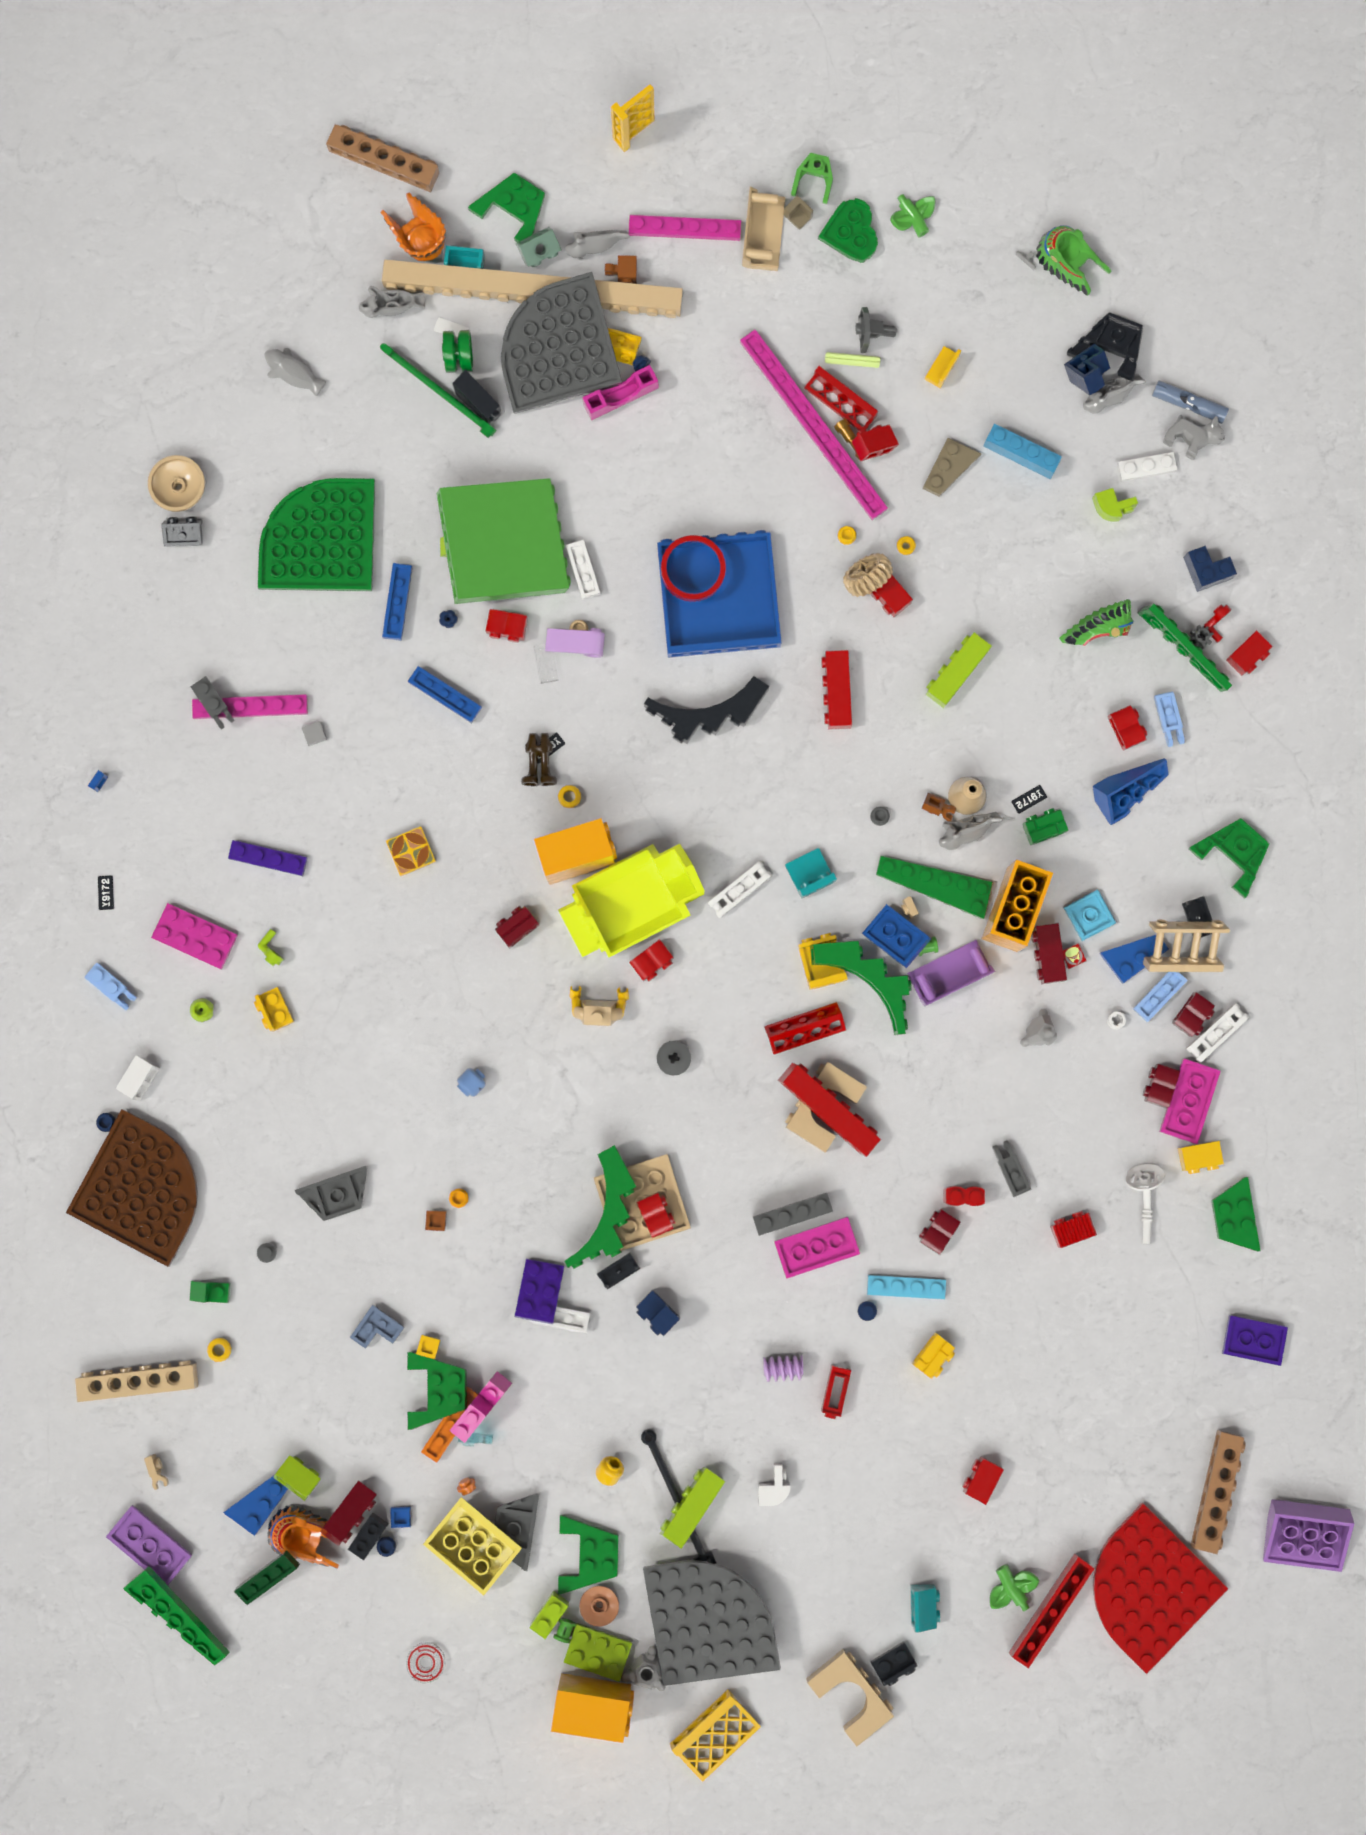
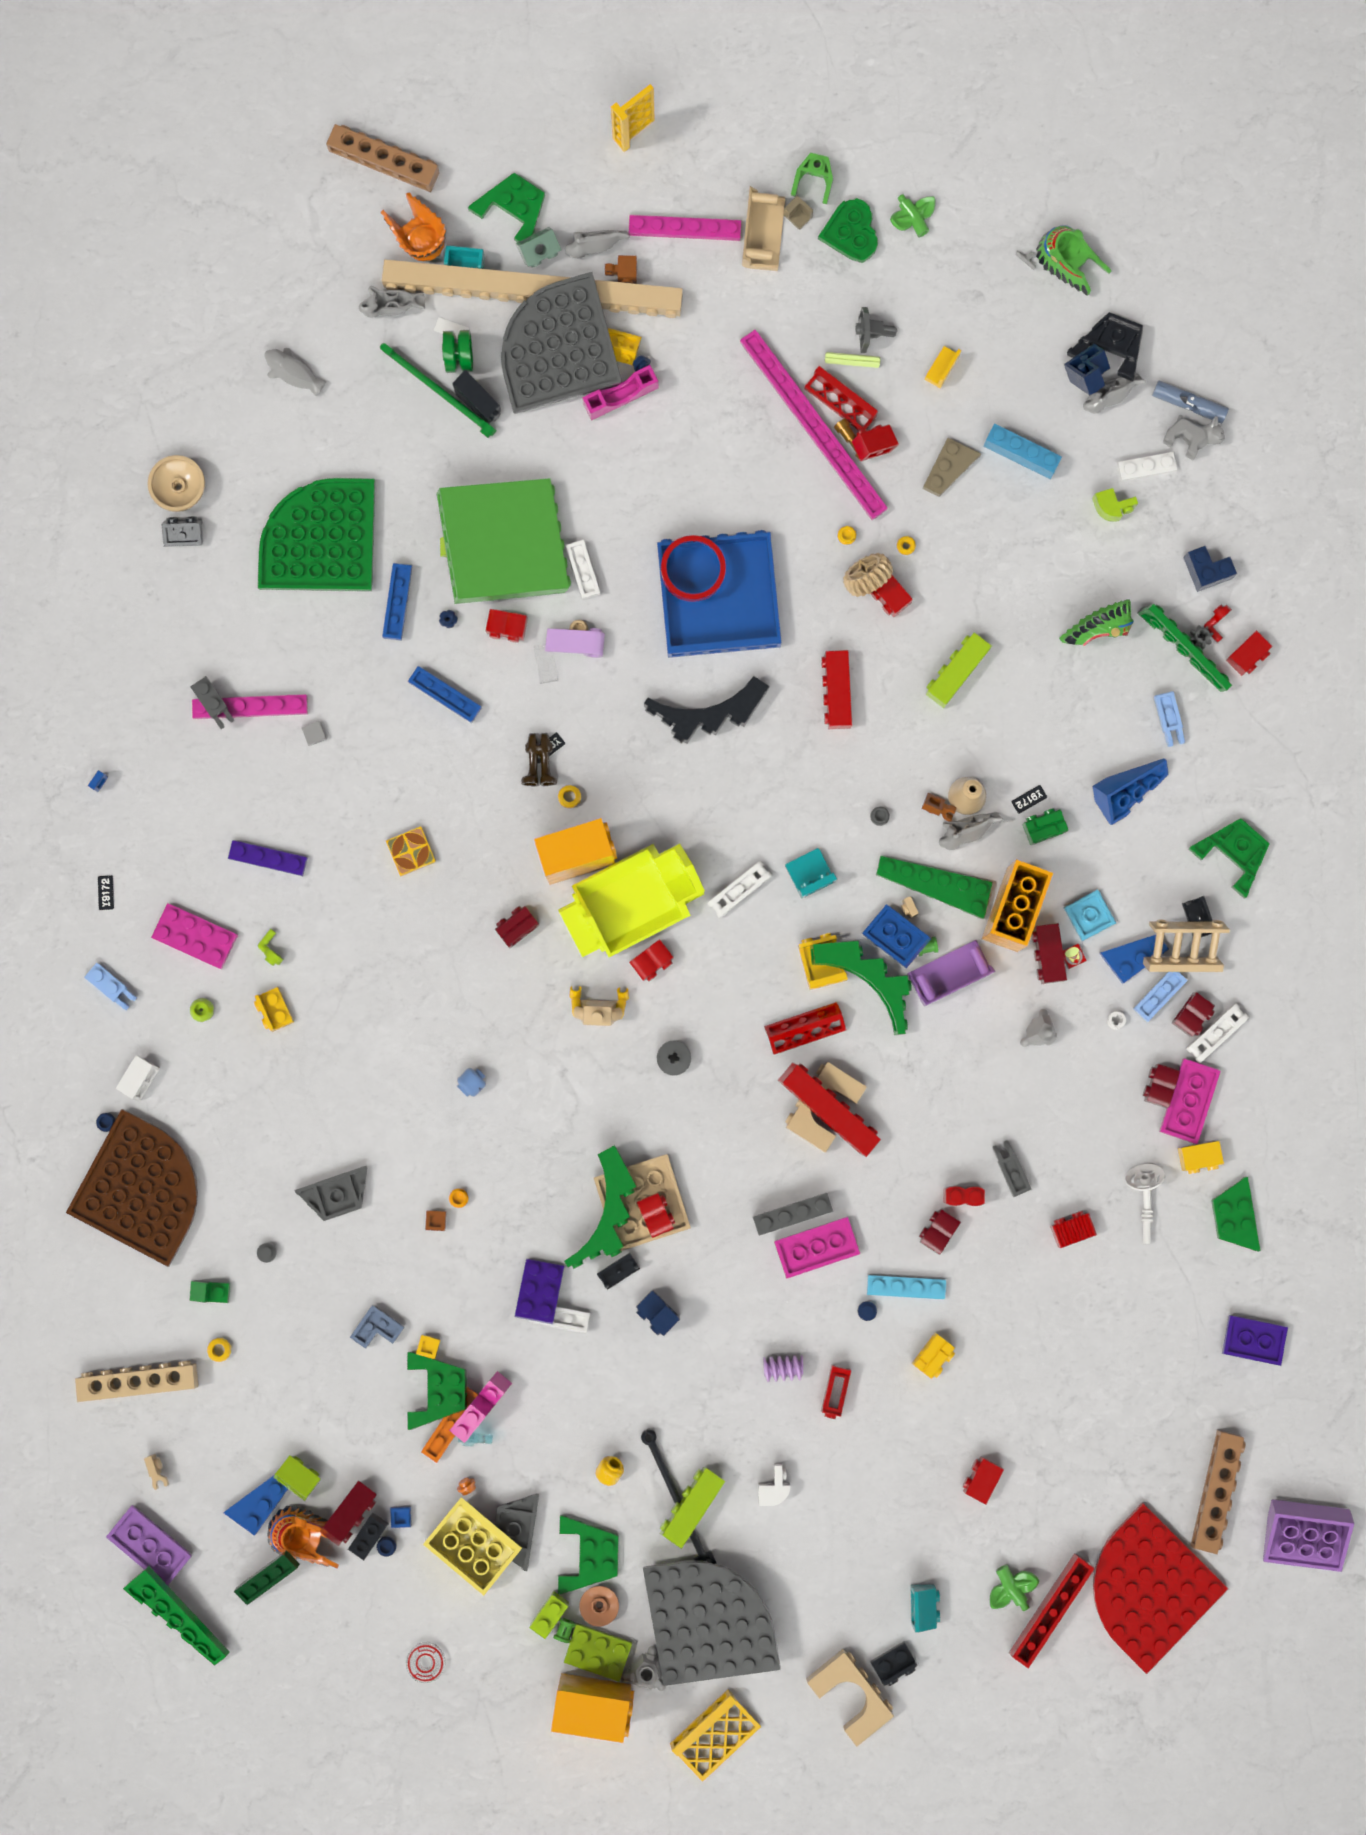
(1127, 727): red brick -> none

